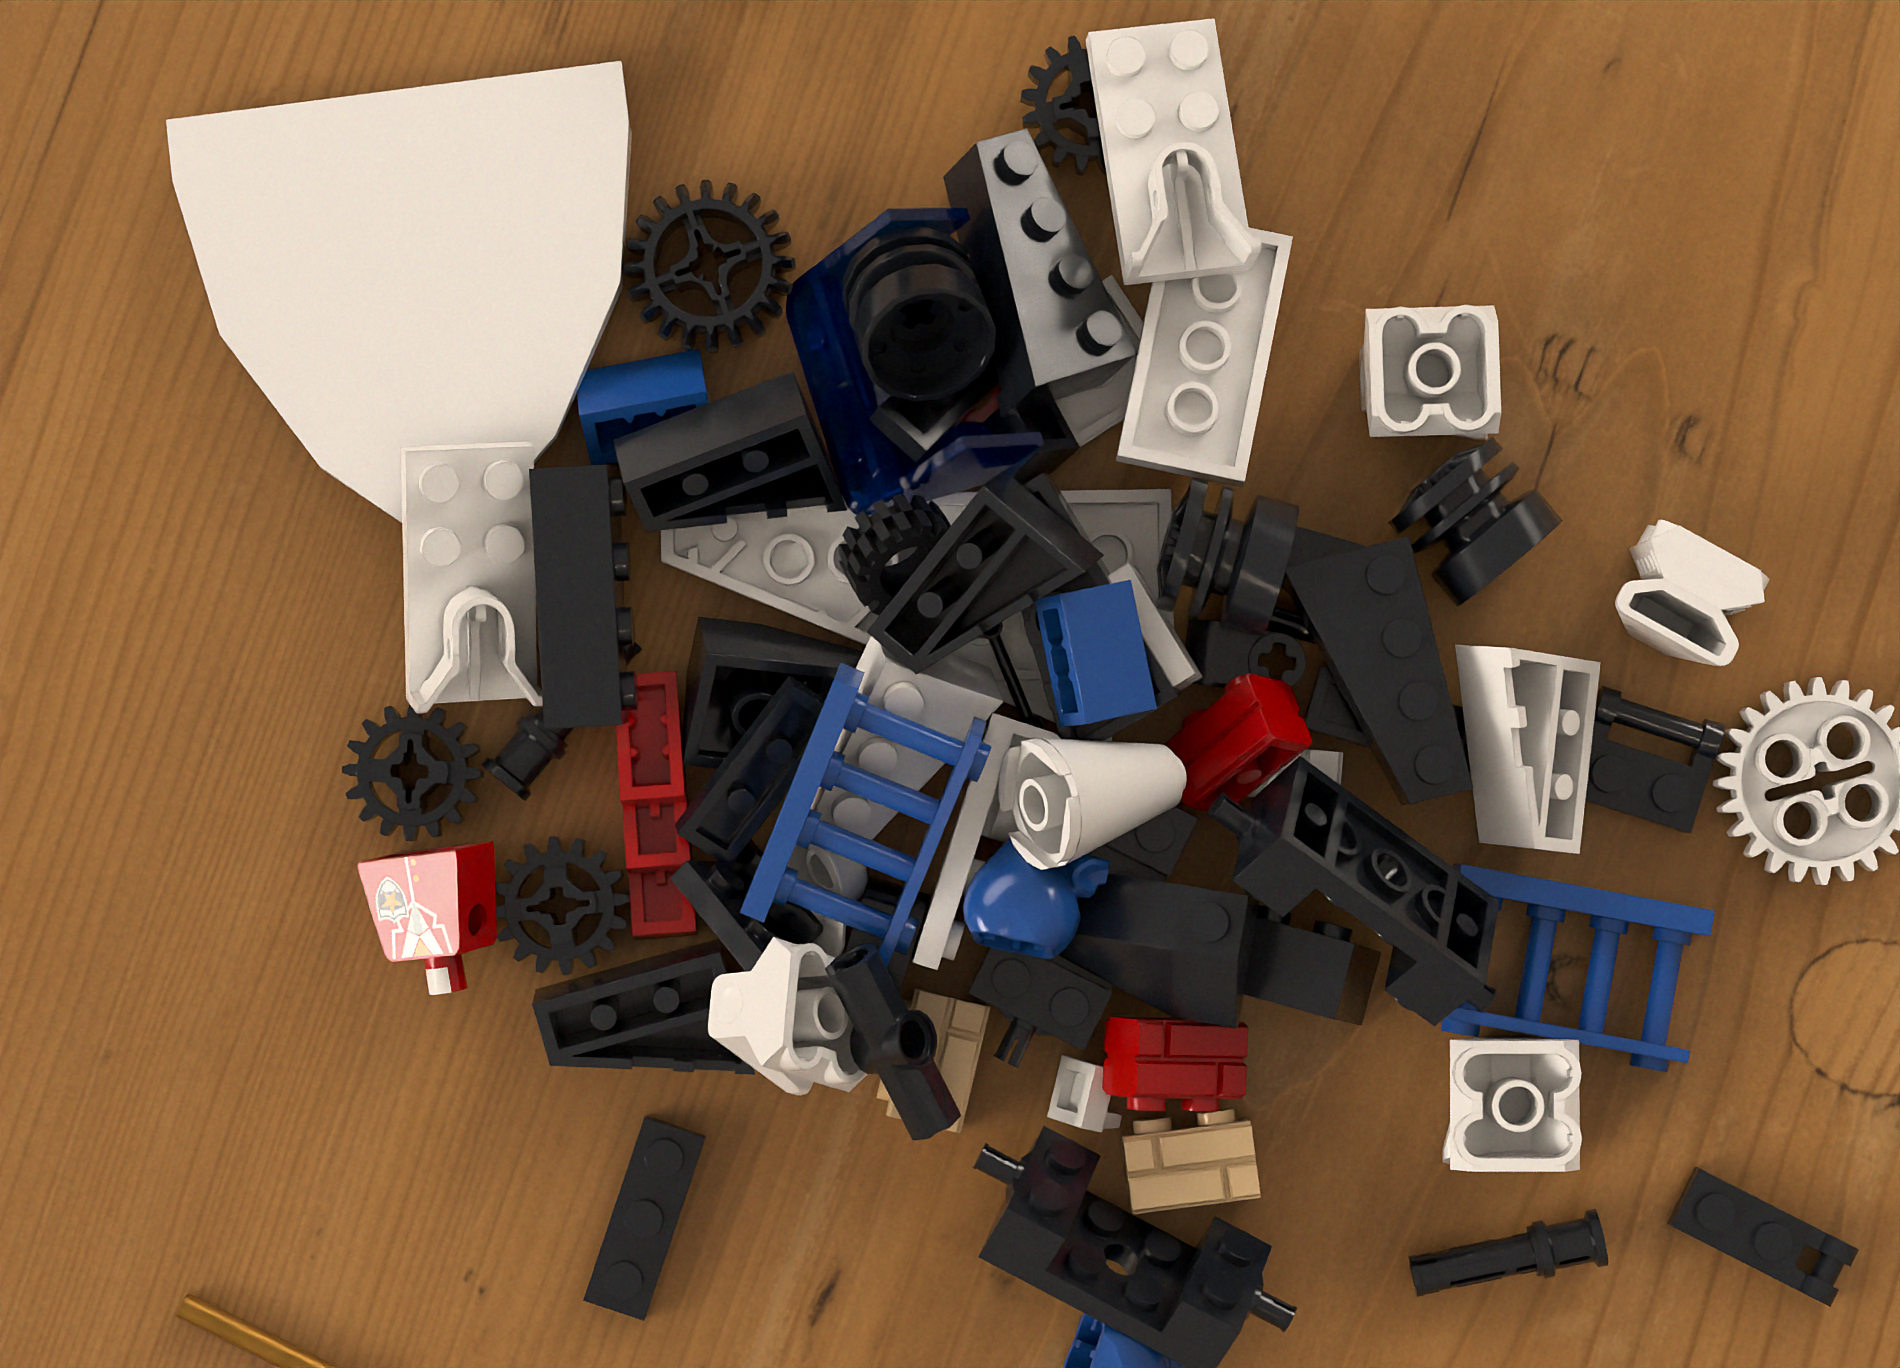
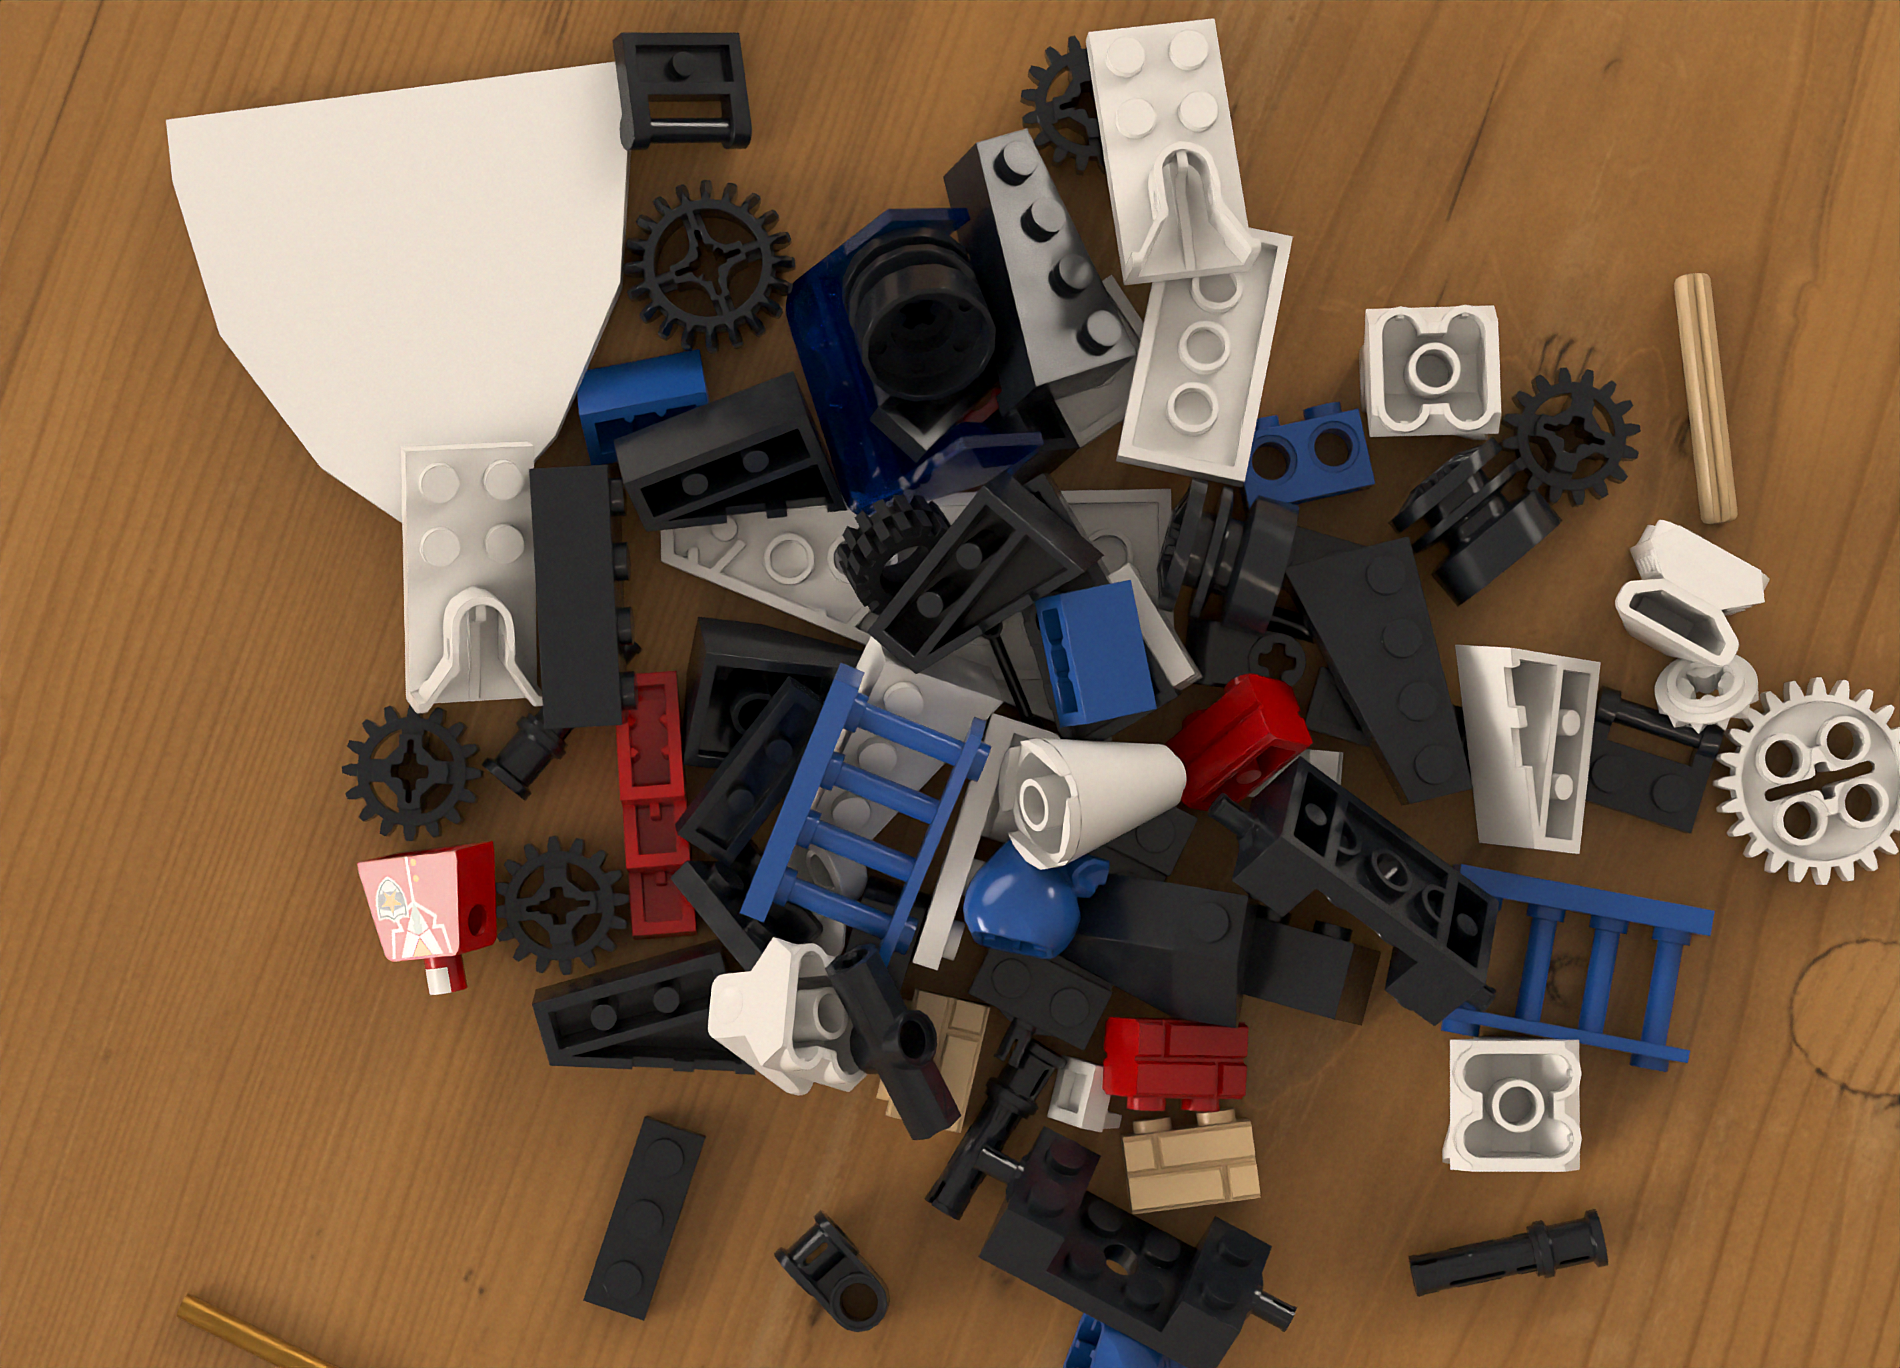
(681, 70): none -> black plate
(833, 1272): none -> black piece
(1008, 1101): none -> black pin
(1305, 475): none -> blue brick
(1578, 411): none -> black gear
(1682, 678): none -> white gear
(1705, 398): none -> tan axle
(1759, 1235): black plate -> none

